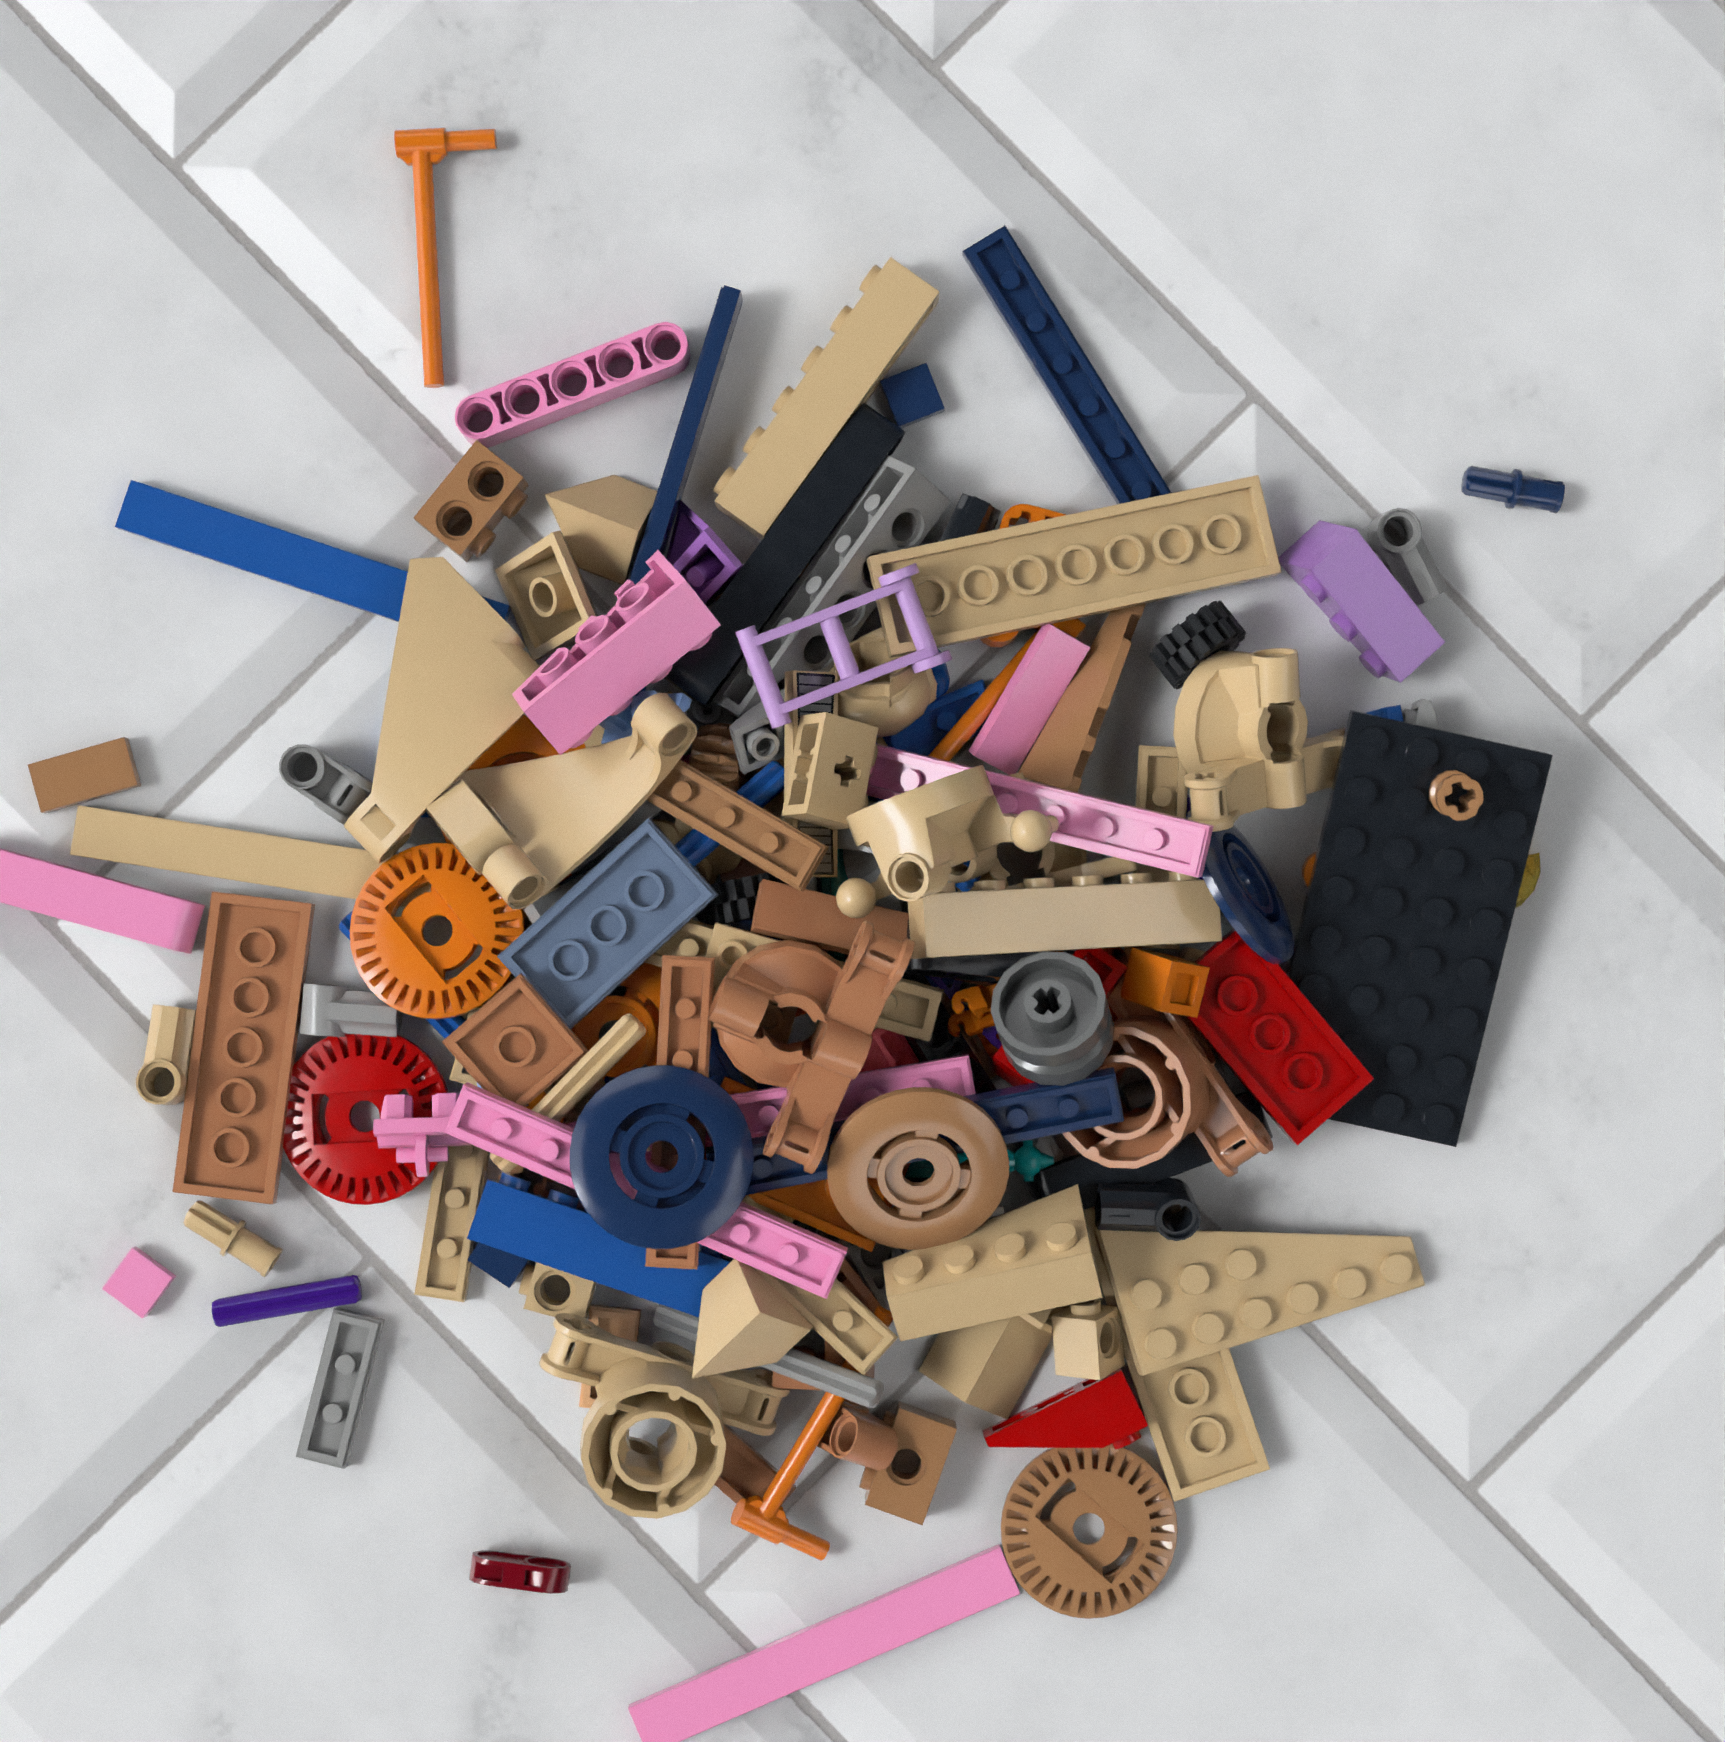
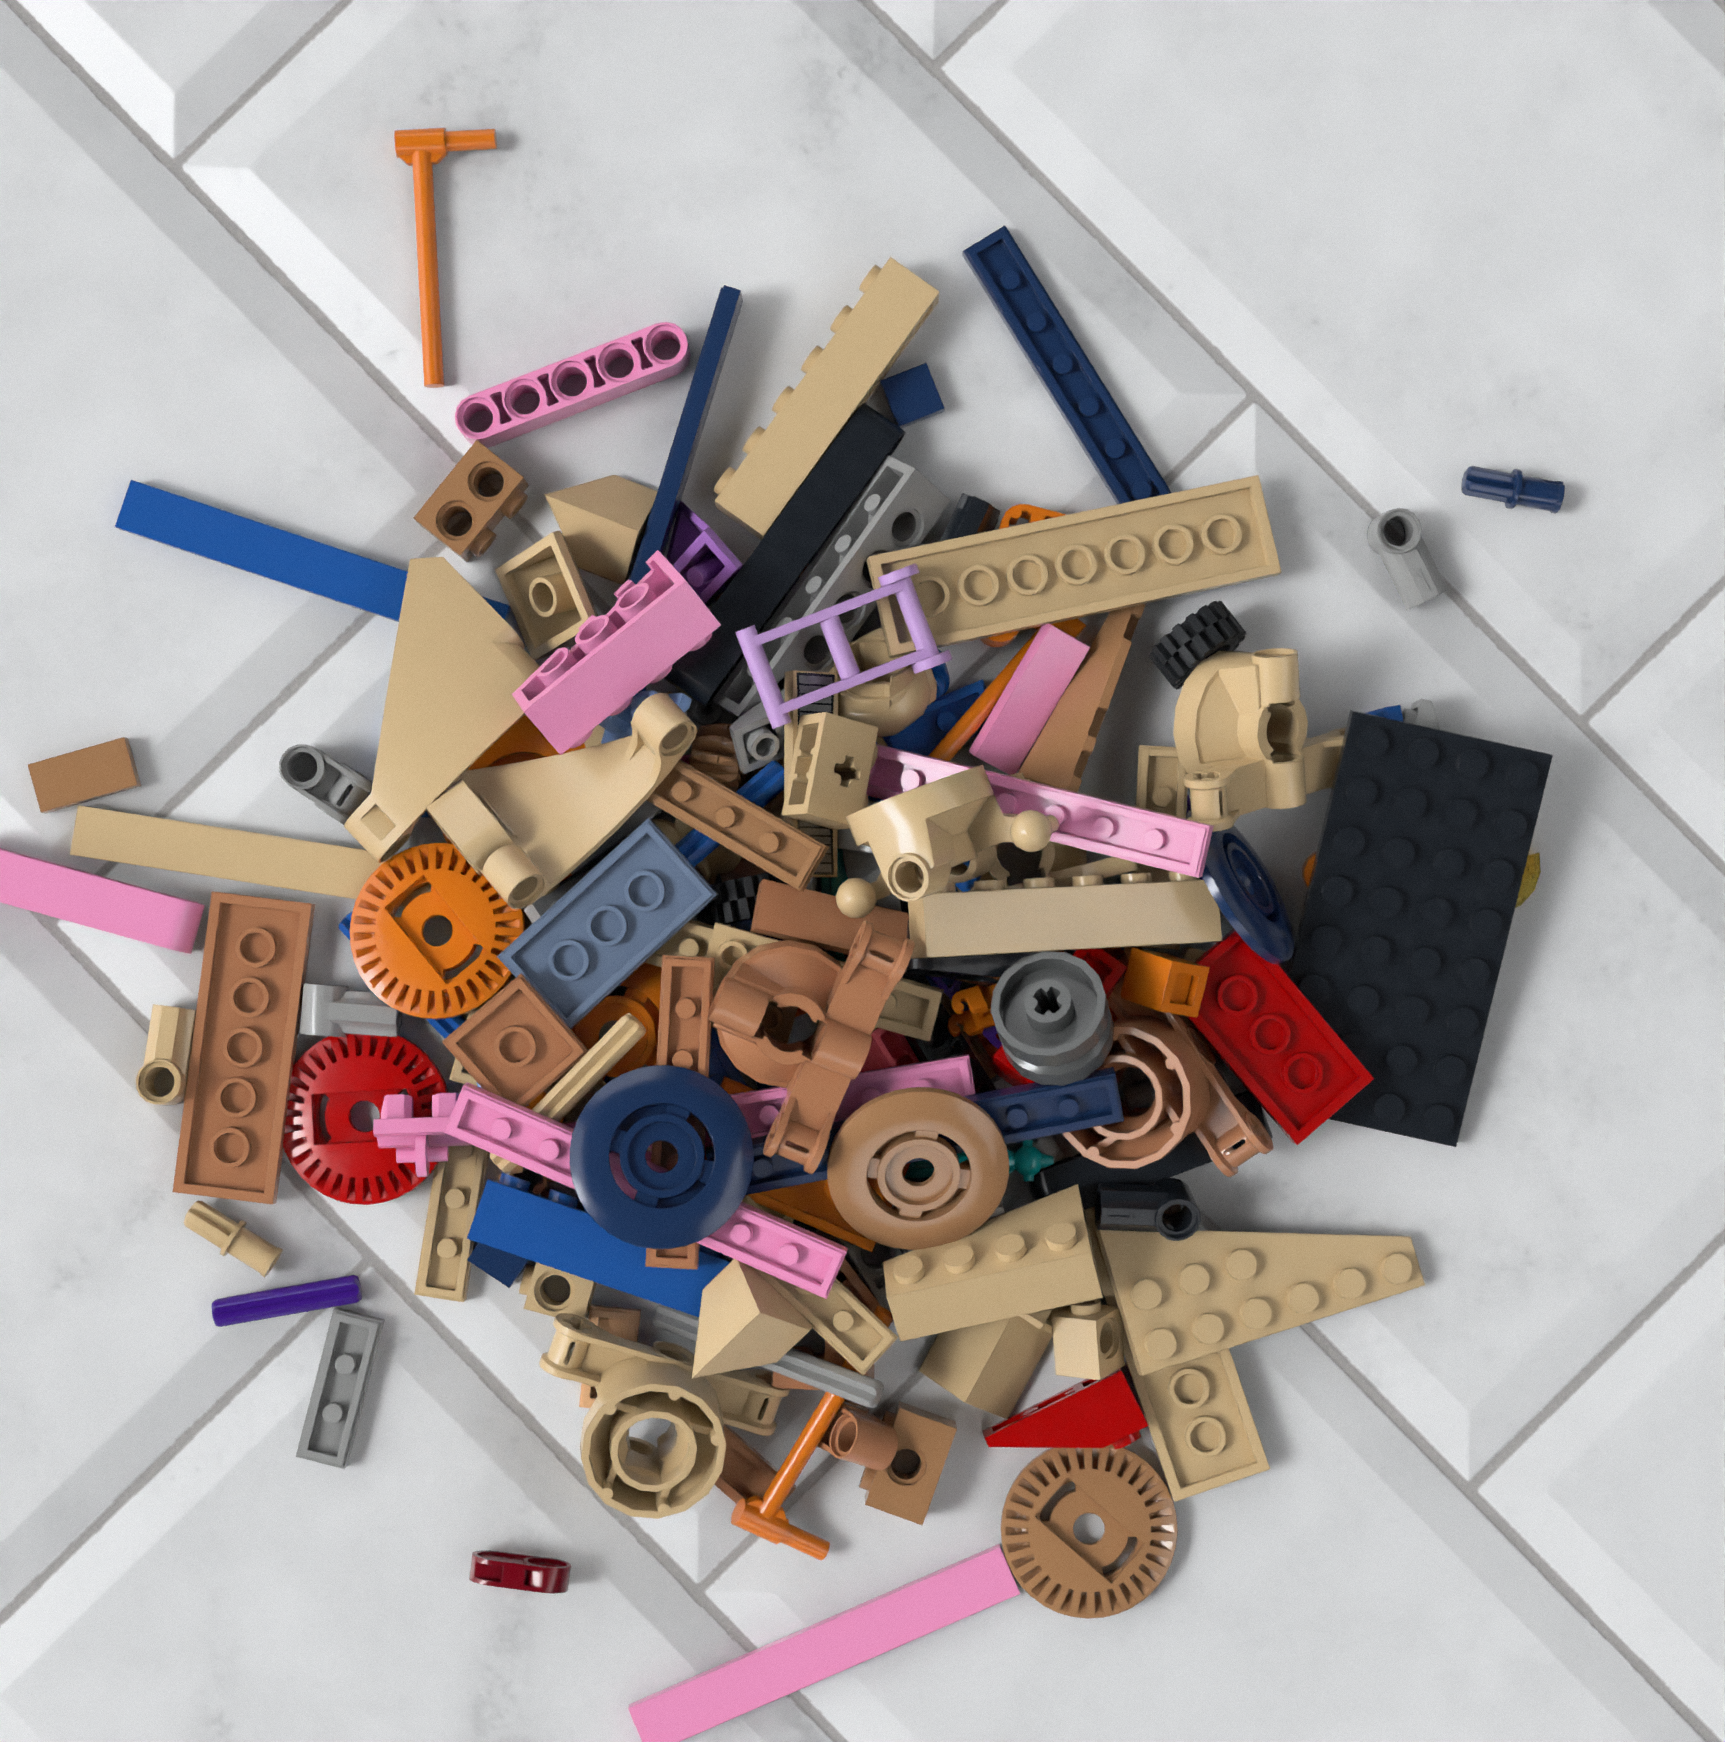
(139, 1282): bright pink tile -> none
(1361, 599): medium lavender wedge -> none
(1469, 802): medium nougat bush -> none

